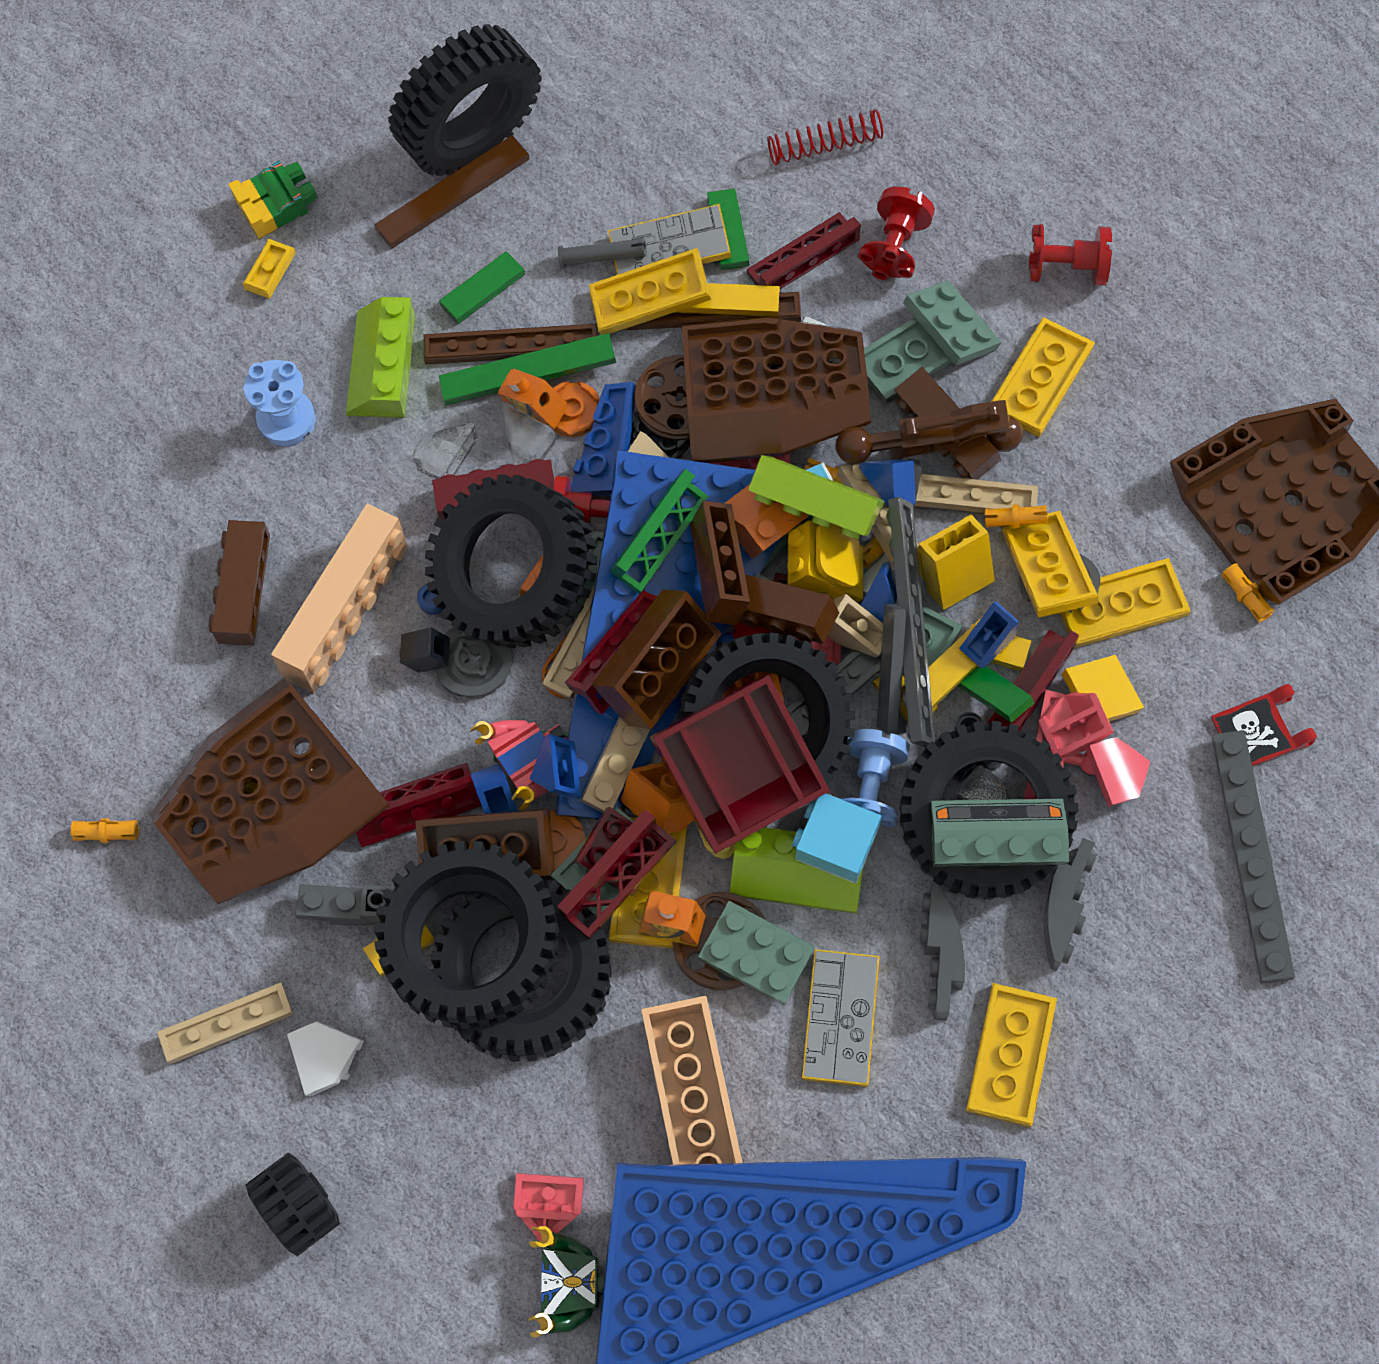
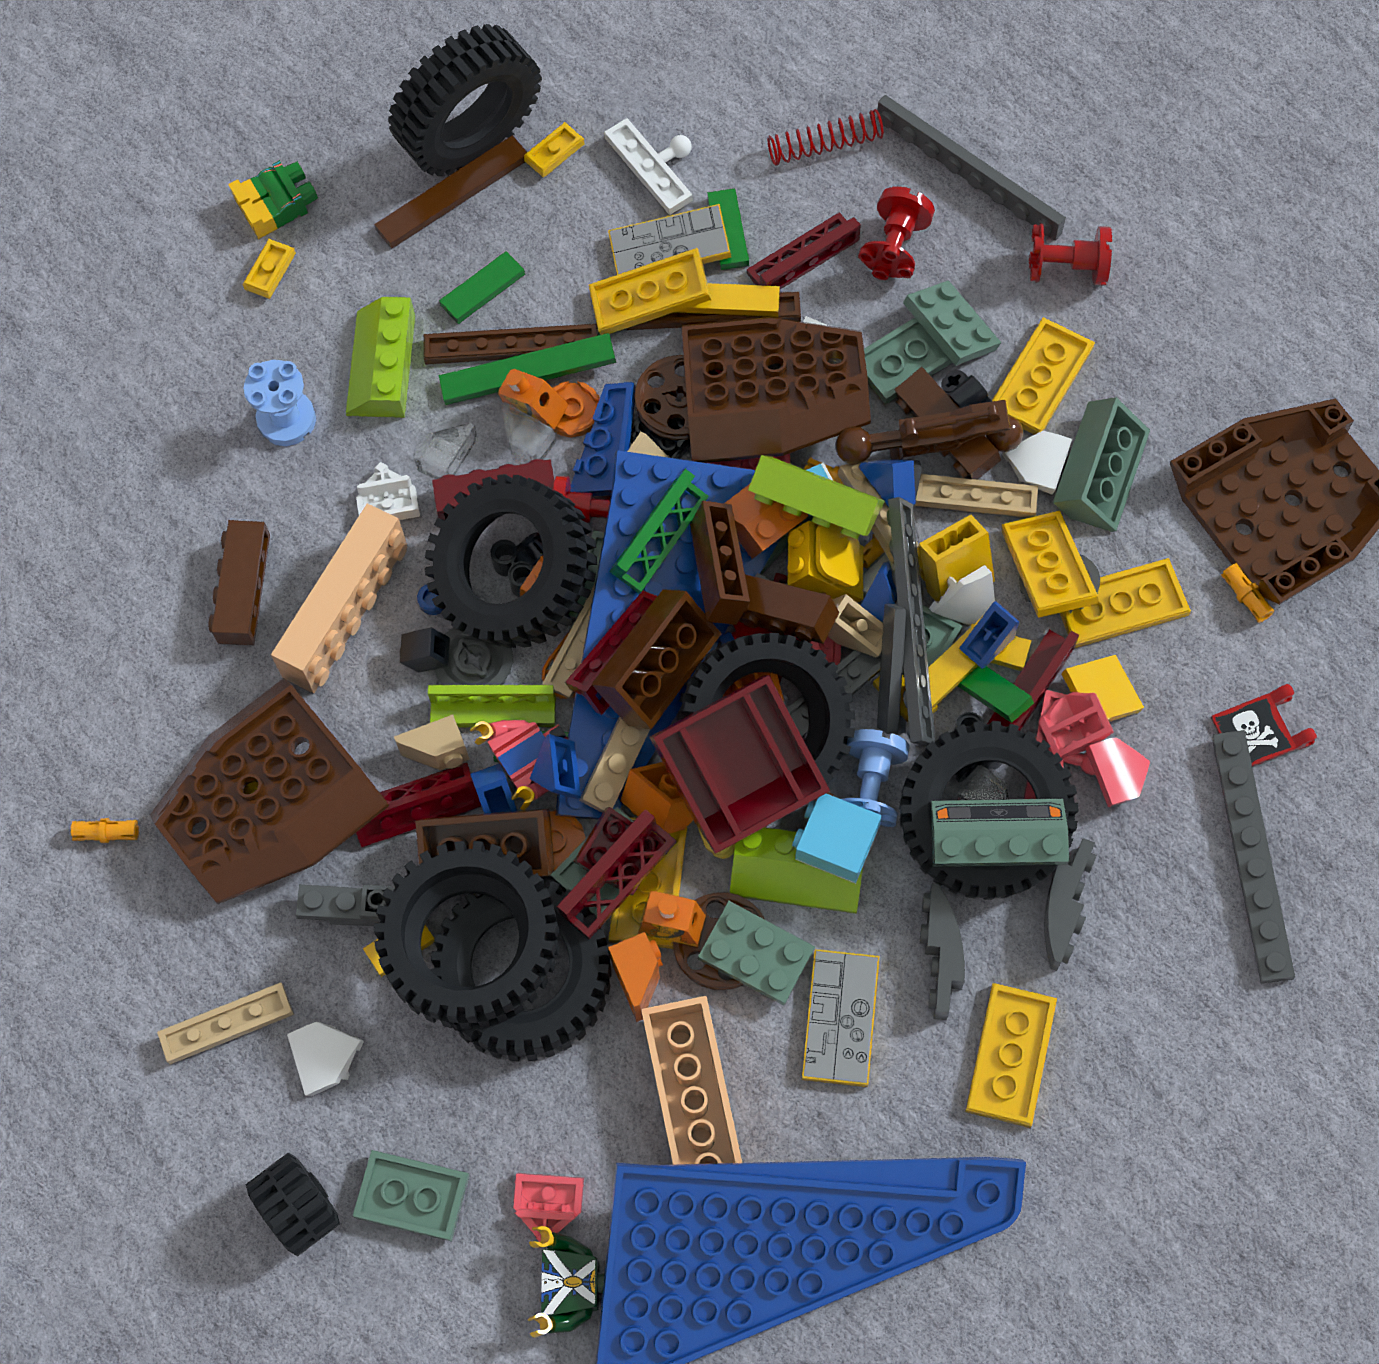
(389, 493): none -> white slope
(411, 1195): none -> sand green plate
(434, 744): none -> tan slope
(493, 703): none -> lime fence
(523, 559): none -> black piece
(554, 149): none -> yellow plate
(601, 252): dark grey pin -> none
(637, 969): none -> orange slope
(650, 165): none -> white plate
(964, 389): none -> black piece
(968, 598): none -> white slope
(974, 170): none -> dark grey plate
(1016, 516): light orange pin -> none
(1040, 460): none -> white slope
(1102, 464): none -> sand green slope

